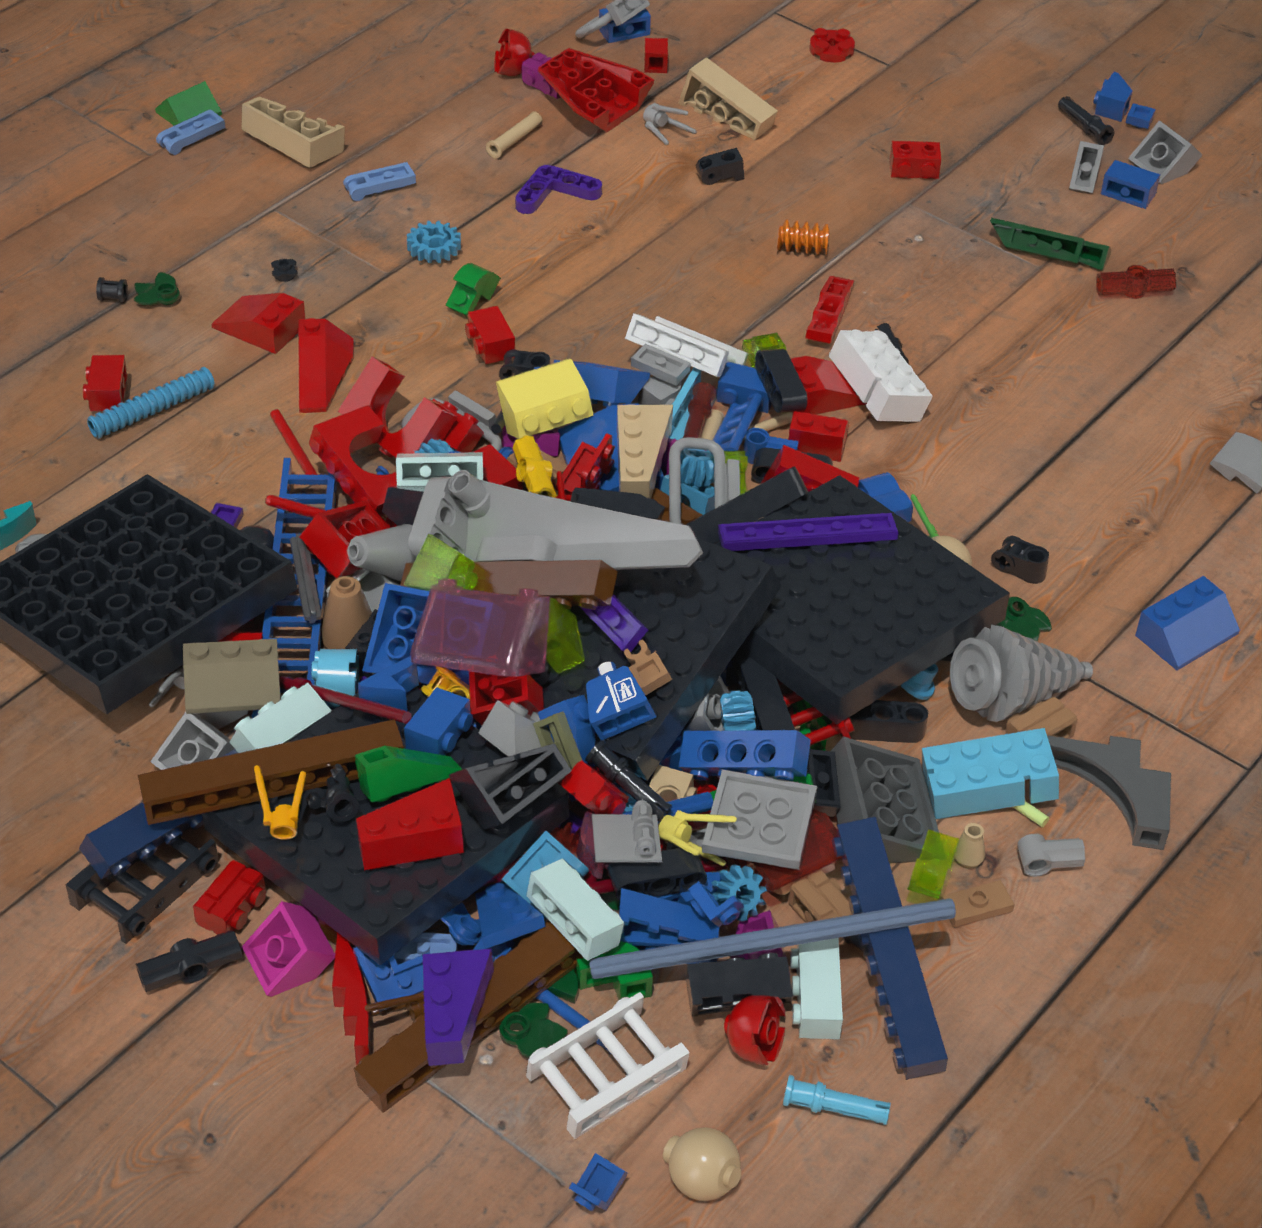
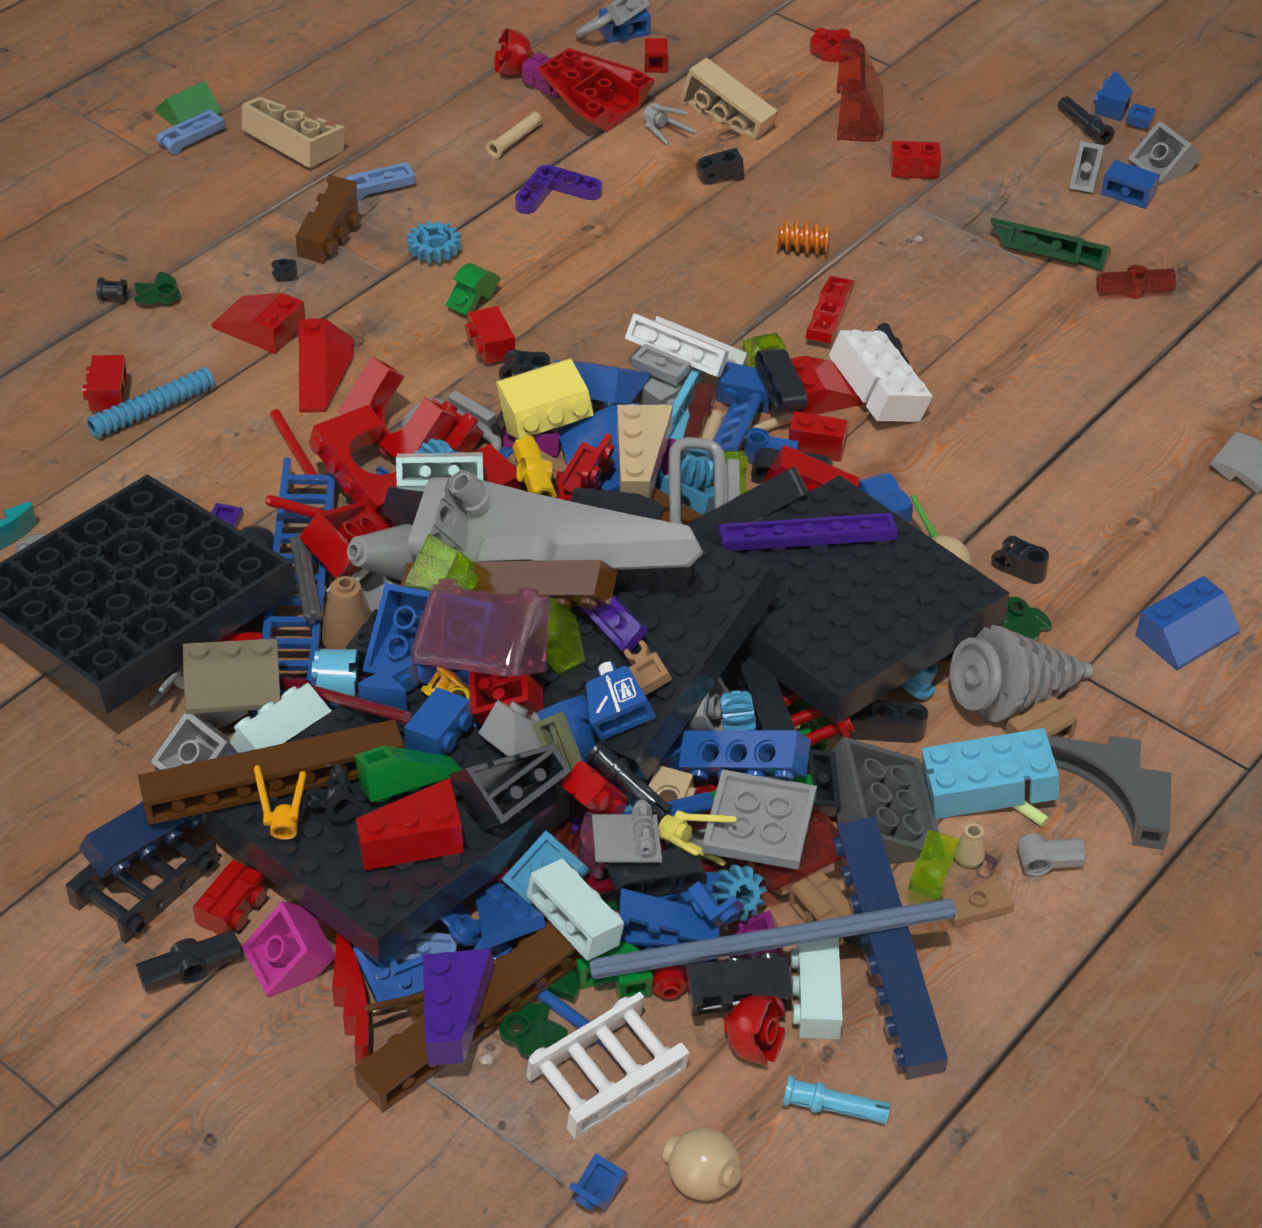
(330, 222): none -> reddish brown wedge
(669, 981): none -> red brick
(861, 95): none -> clear red windscreen

